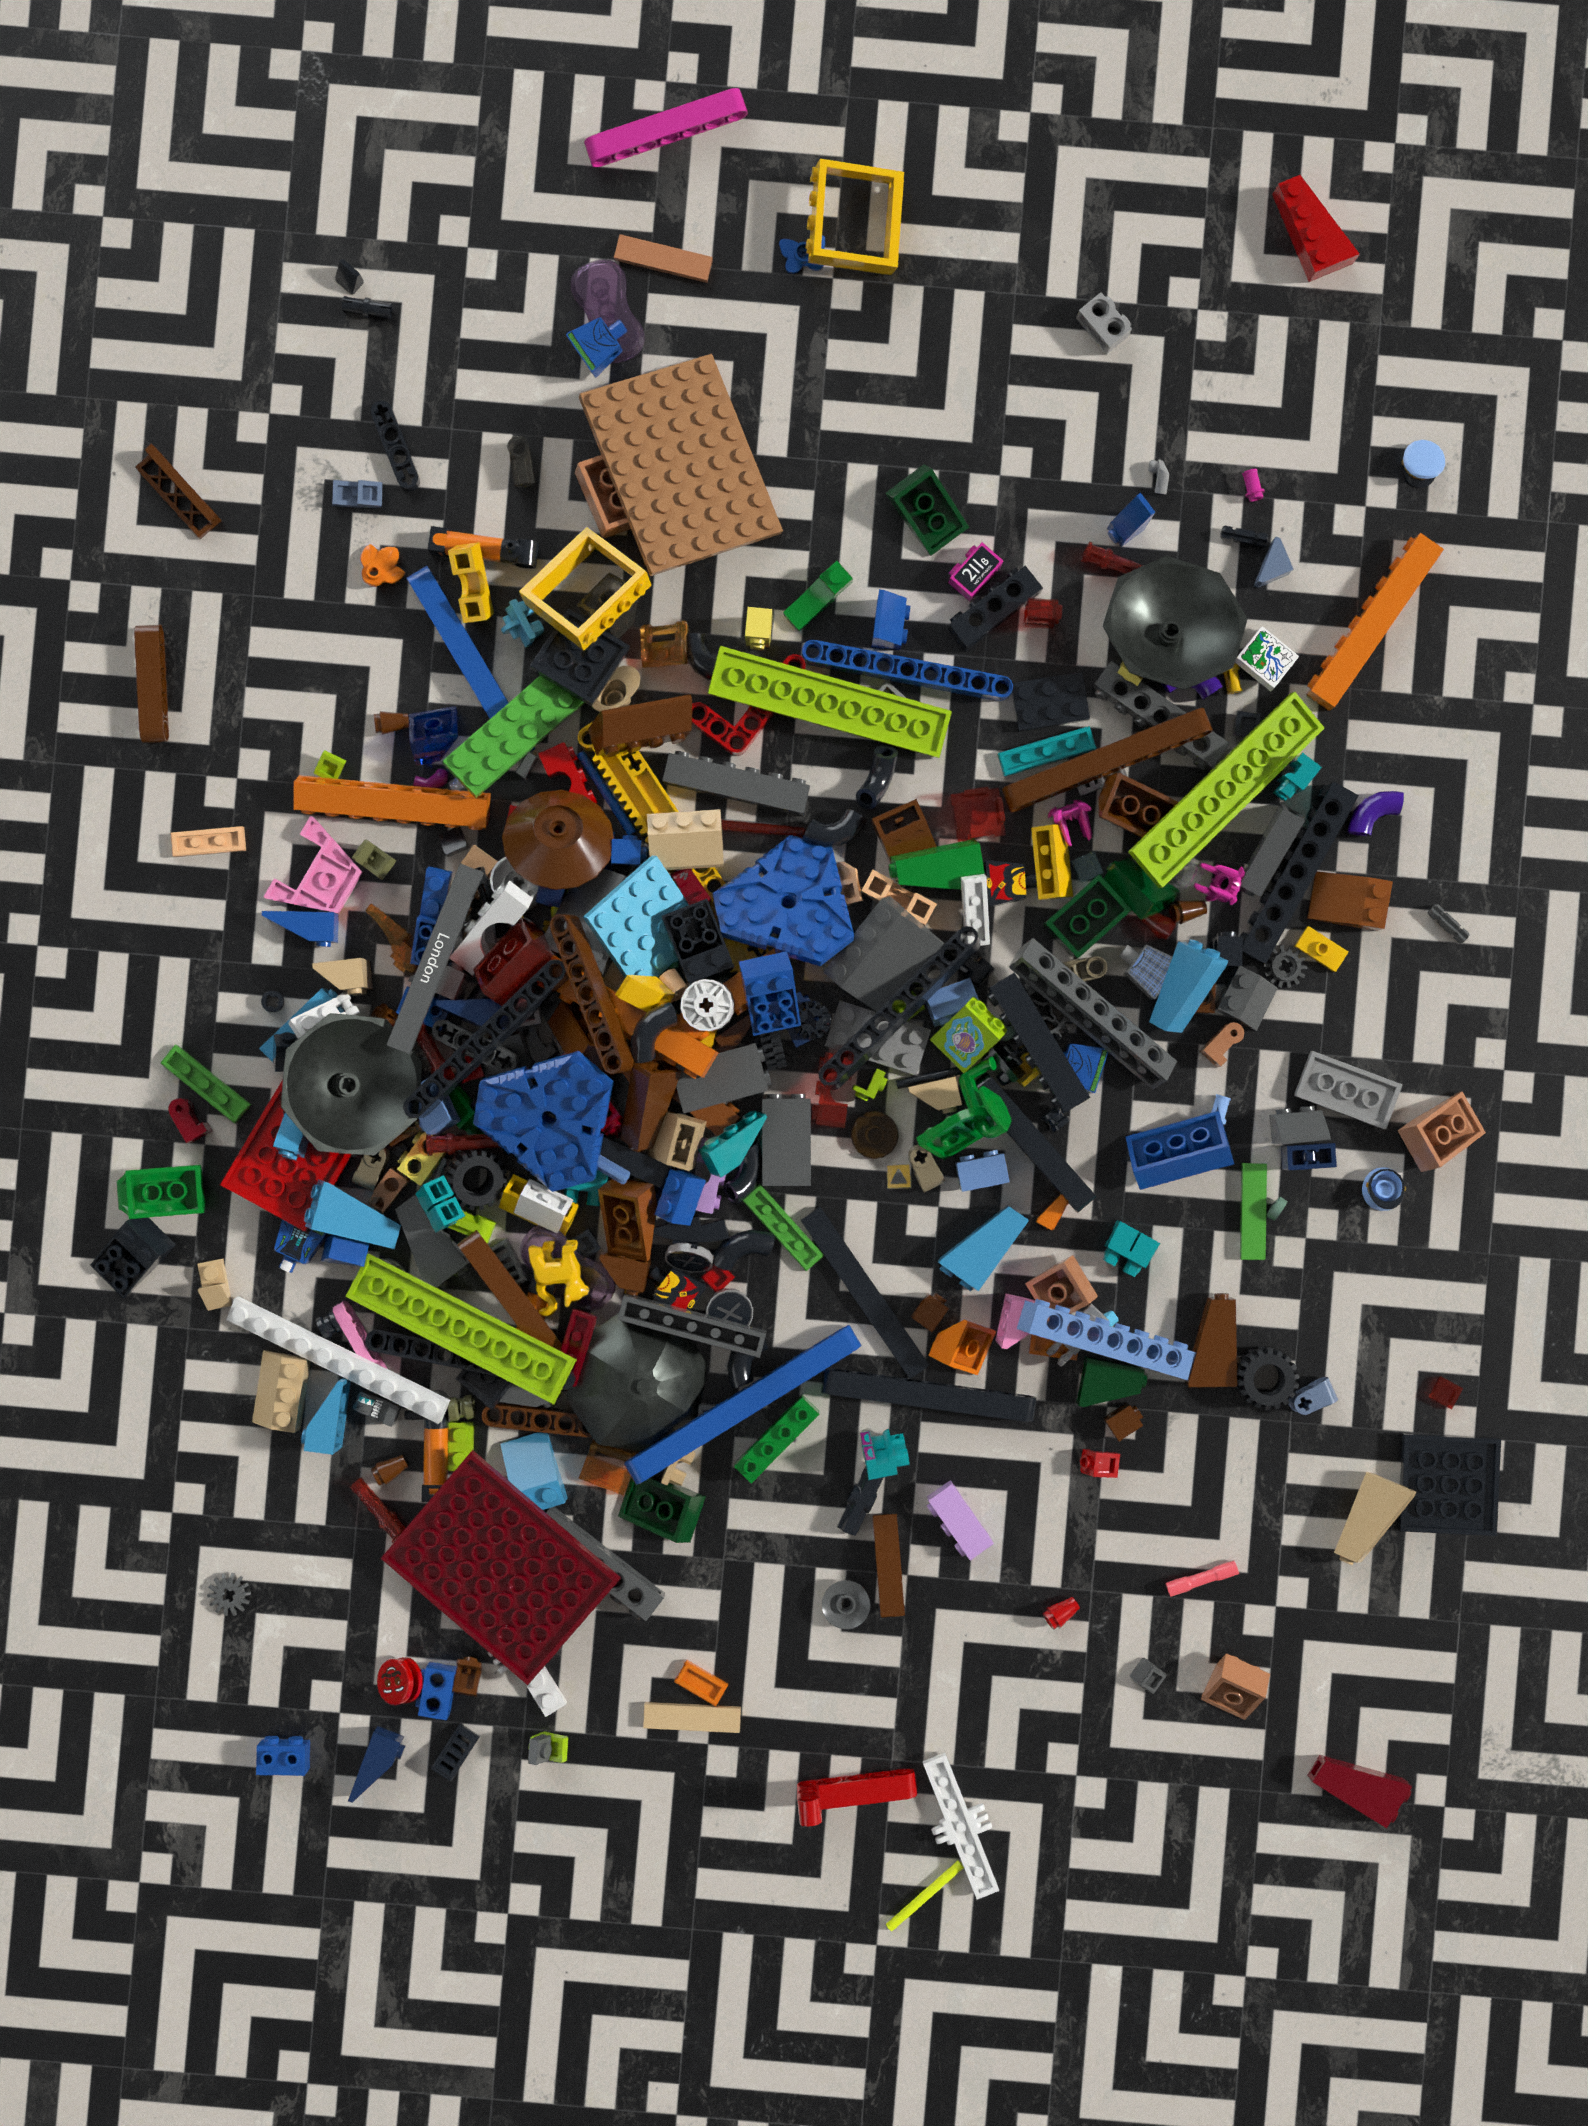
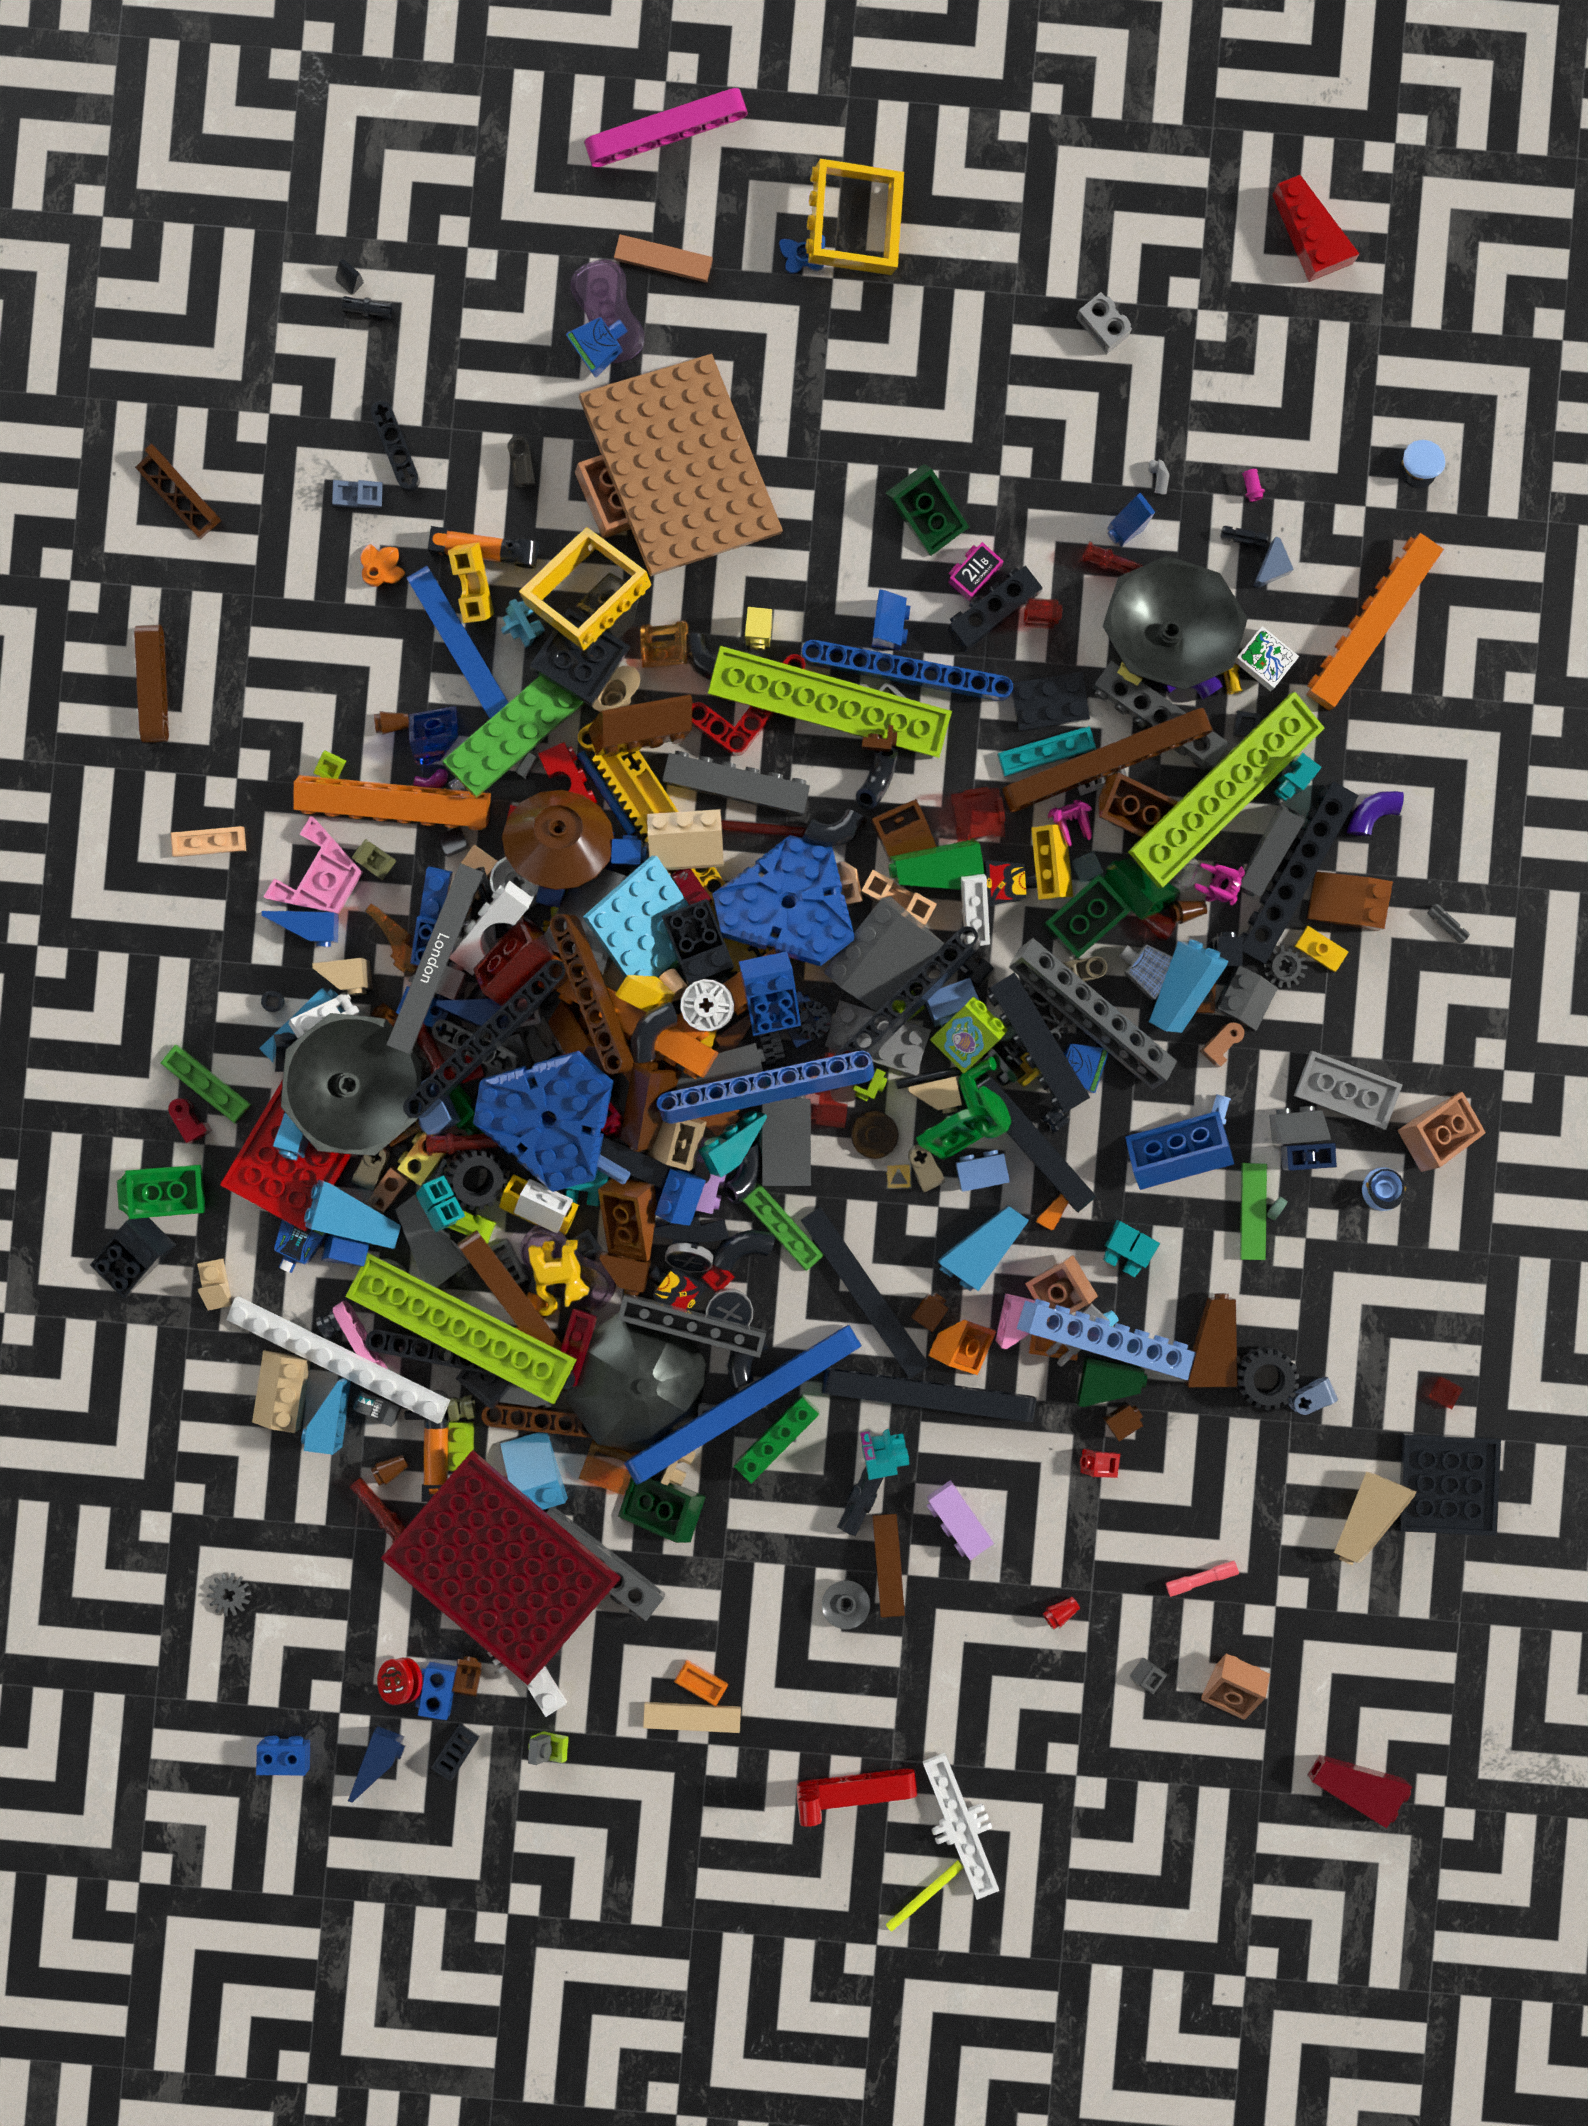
(777, 1089): none -> blue beam
(818, 596): green slope -> none
(875, 742): none -> reddish brown bracket

